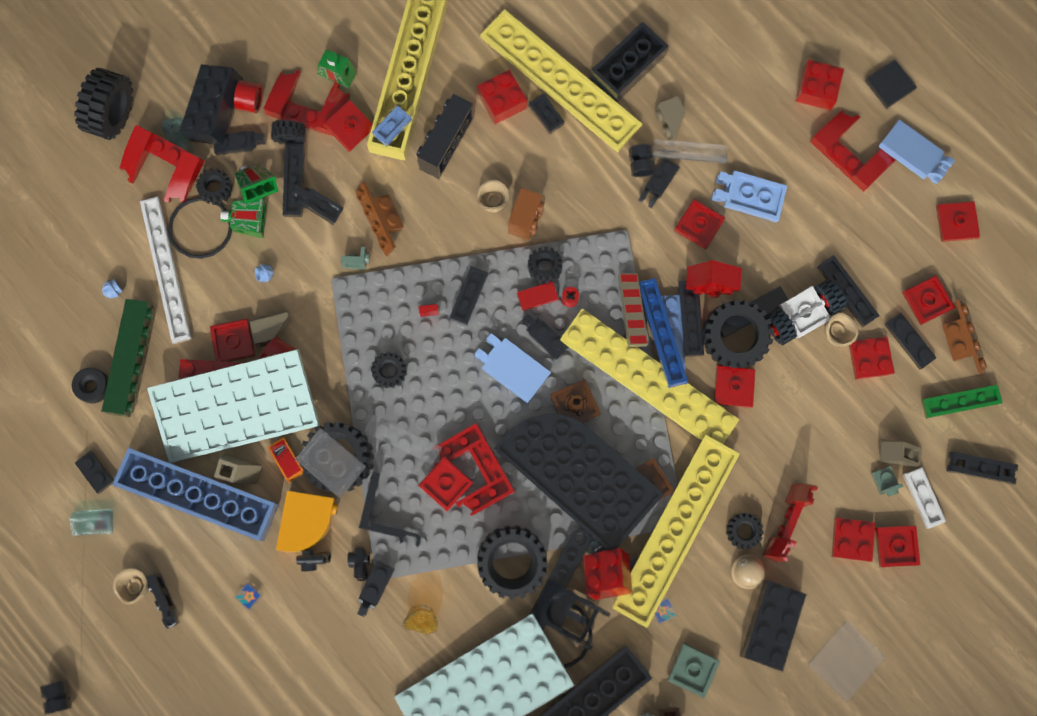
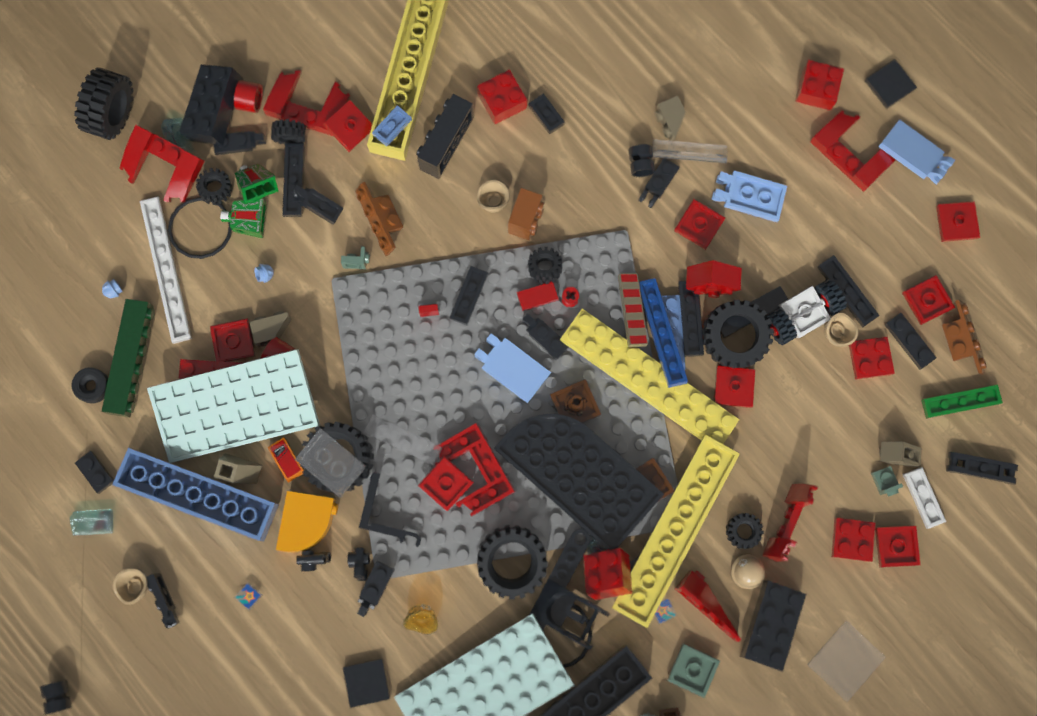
(333, 67): green torso -> none
(366, 683): none -> black tile
(389, 381): black tyre -> none
(561, 80): light yellow plate -> none
(629, 62): black brick -> none
(701, 596): none -> red wedge

